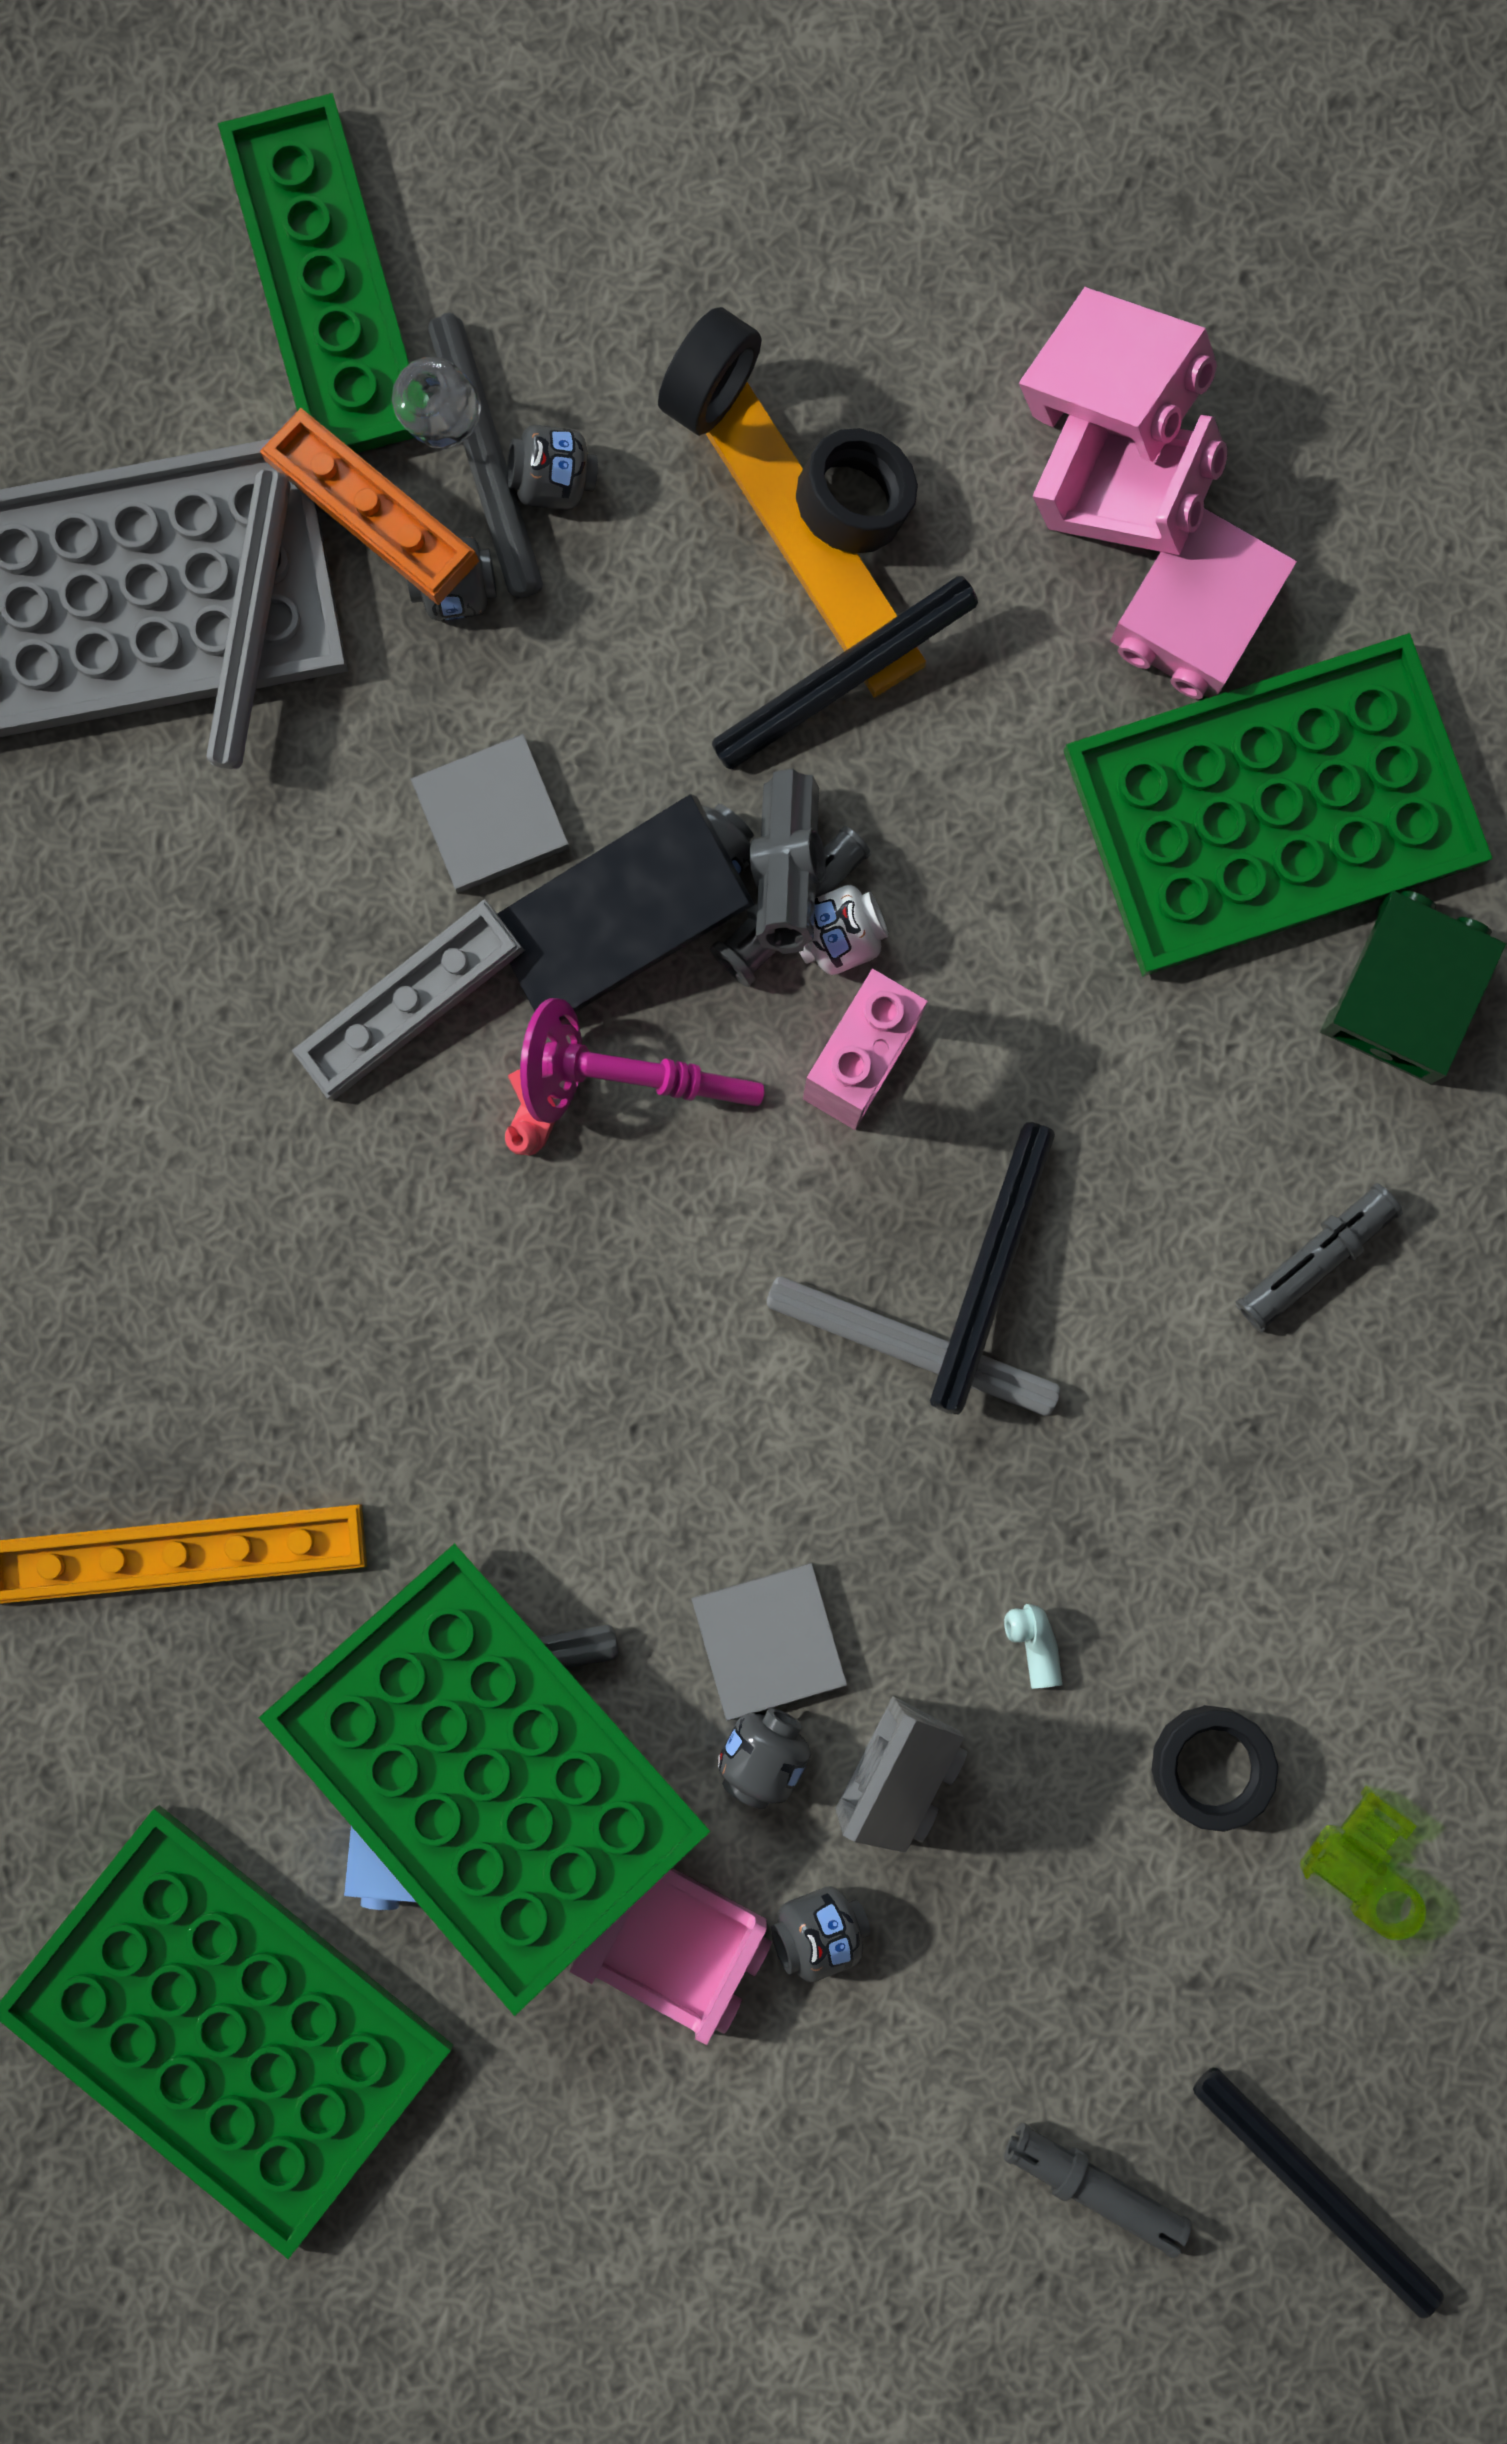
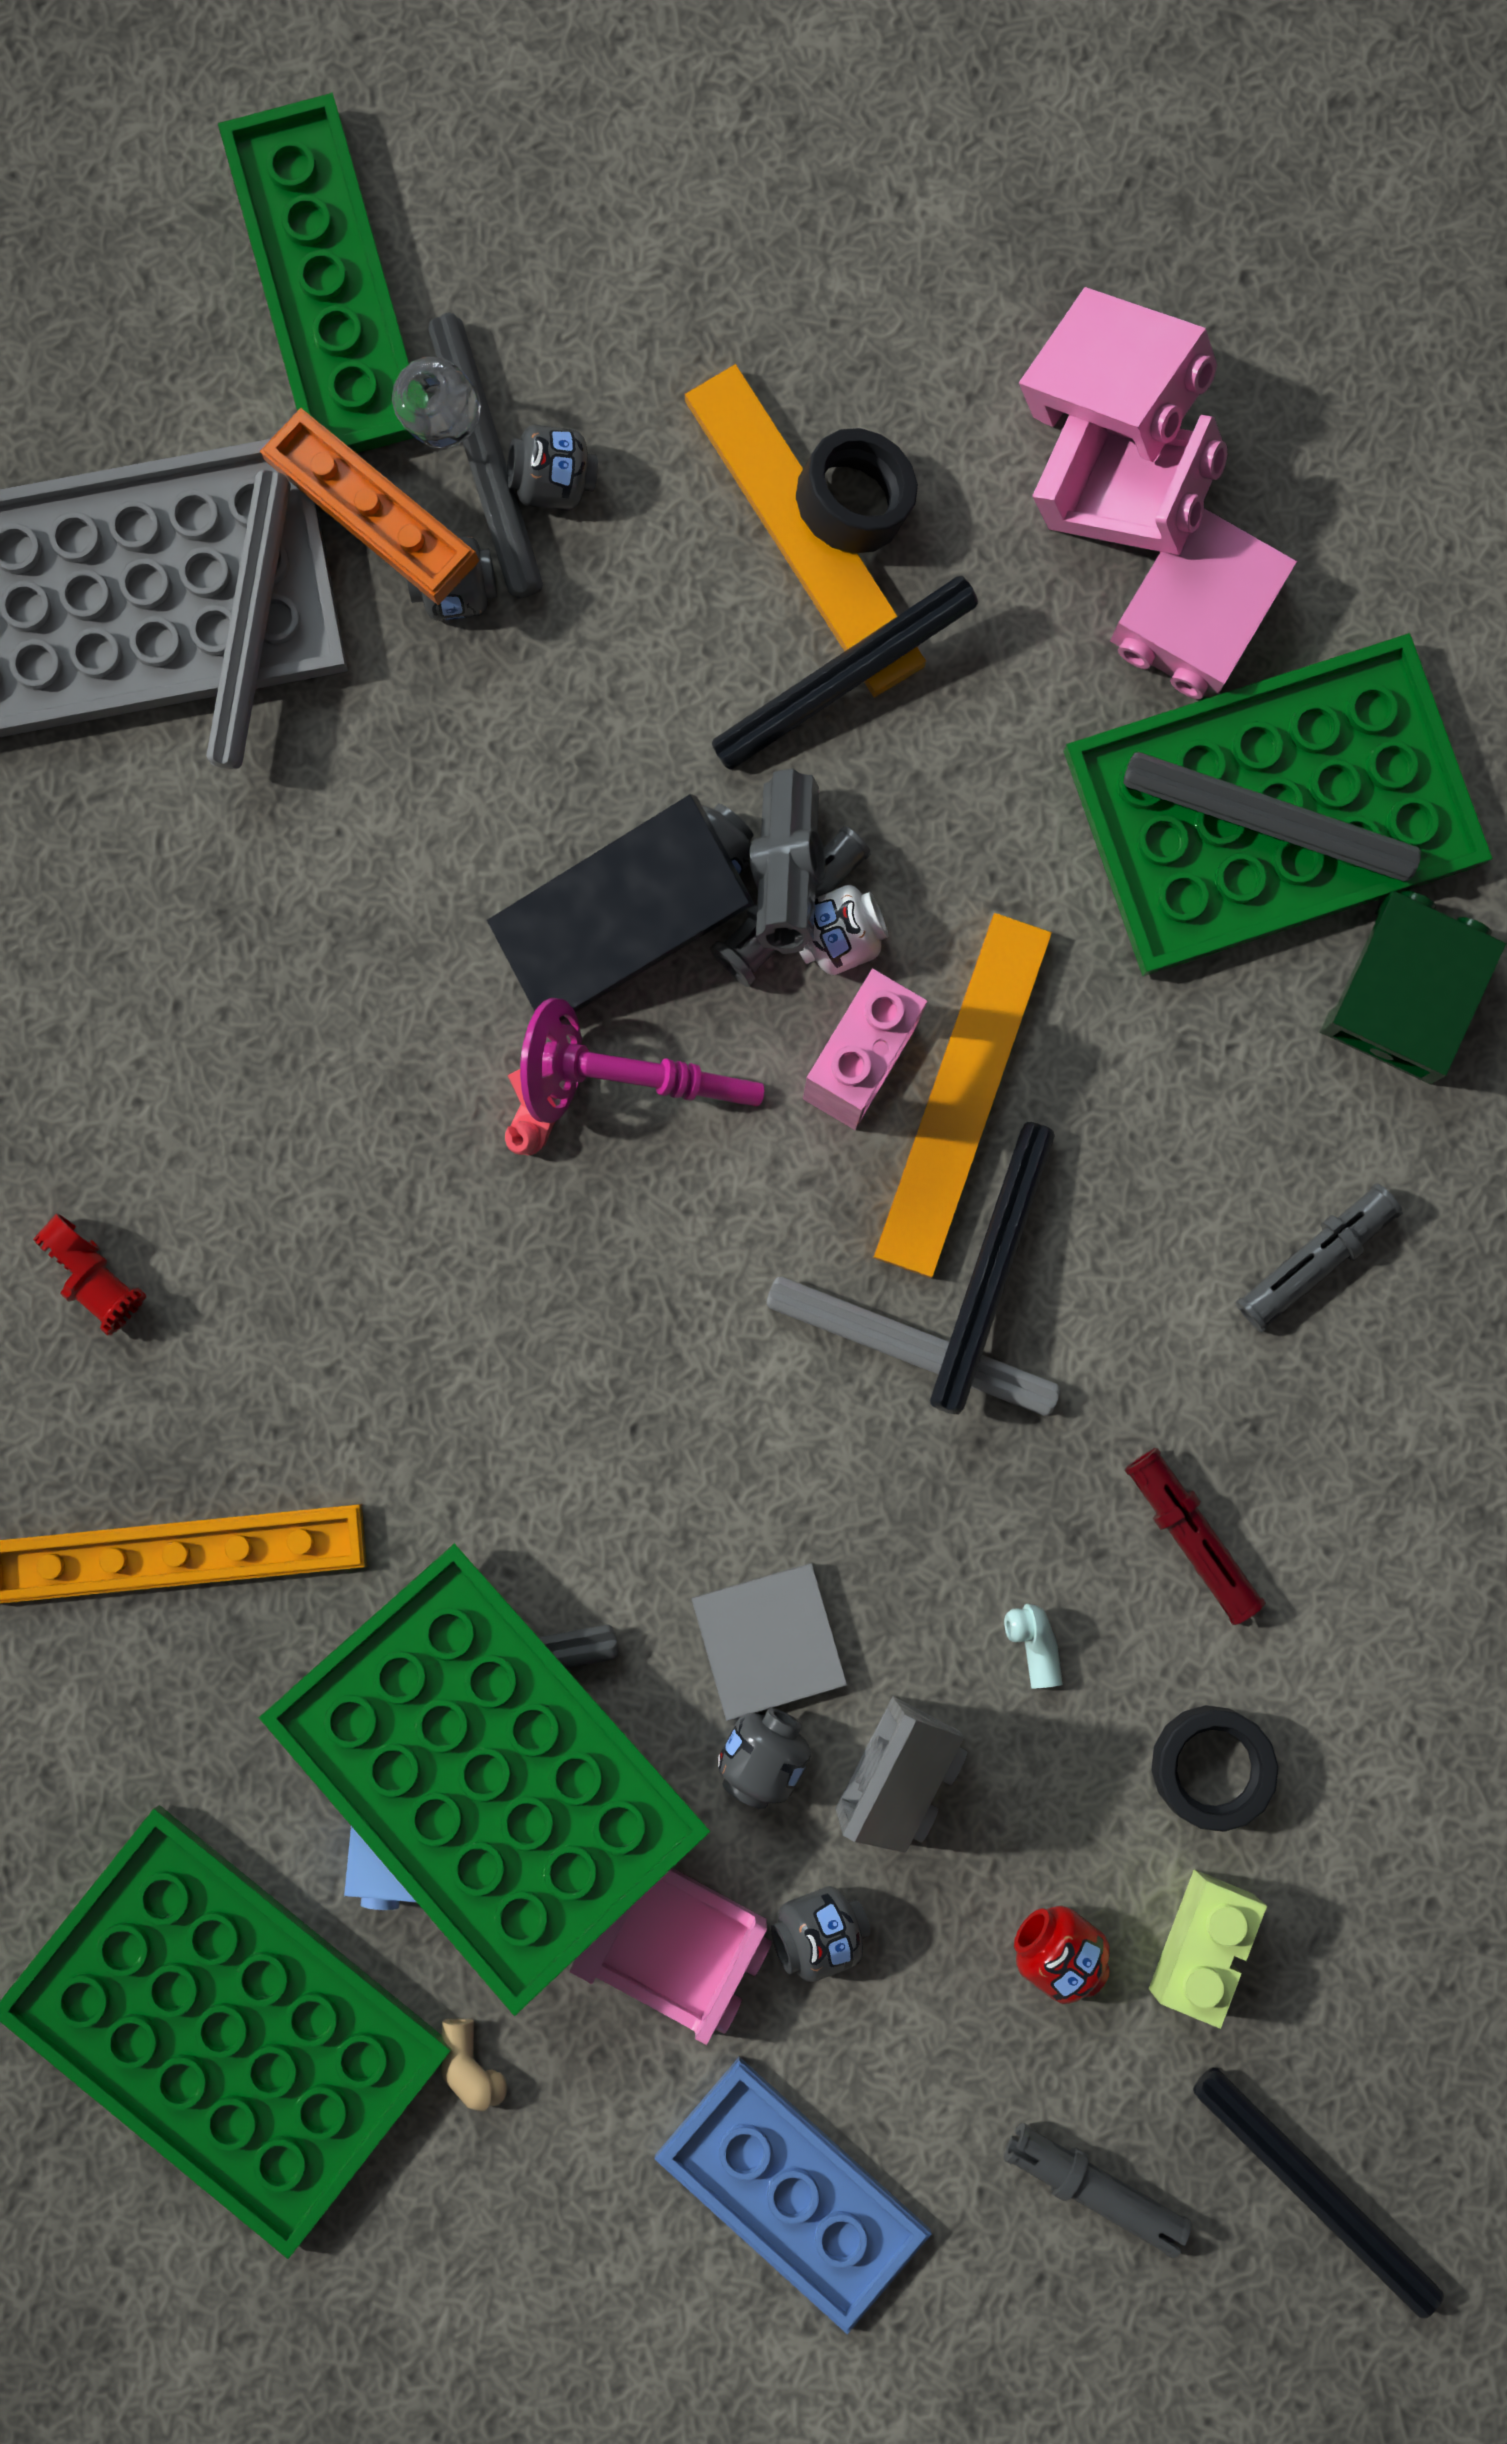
(90, 1279): none -> red connector
(408, 1000): light grey tile -> none
(463, 2074): none -> tan arm
(490, 813): light grey tile -> none
(709, 370): black tyre -> none
(793, 2195): none -> medium blue tile
(962, 1095): none -> light orange tile
(1062, 1954): none -> red head
(1195, 1536): none -> dark red pin
(1196, 1962): none -> yellowish green piece
(1272, 816): none -> dark grey axle
(1354, 1860): clear neon green piece -> none

